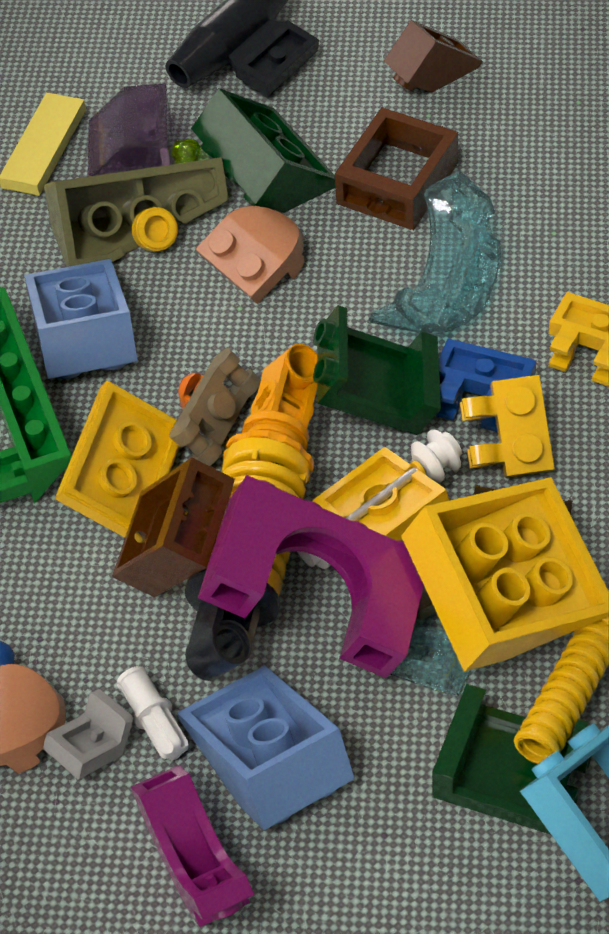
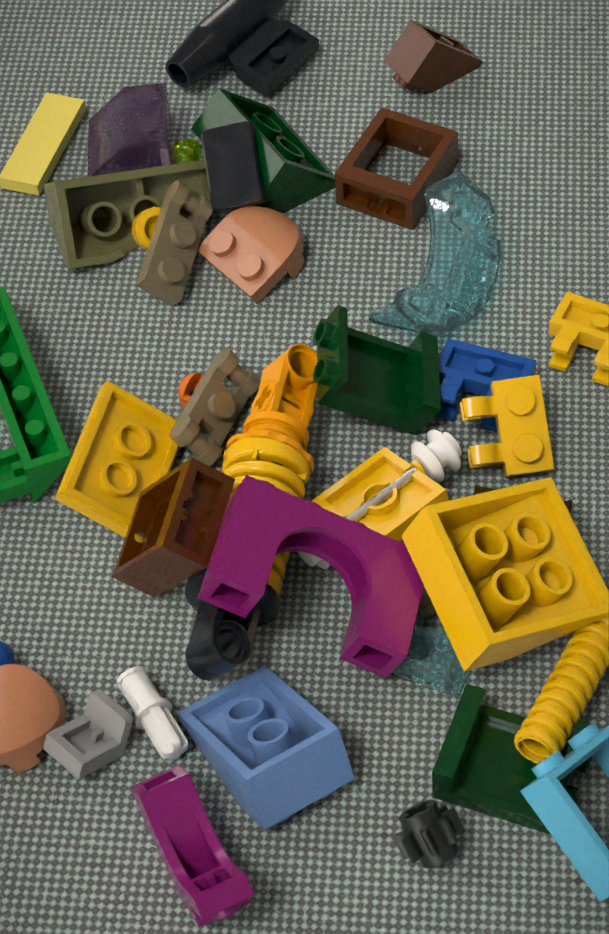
(81, 319): medium blue slope -> none
(174, 244): none -> dark tan plate
(233, 167): none -> black slope
(429, 833): none -> pearl dark grey gear

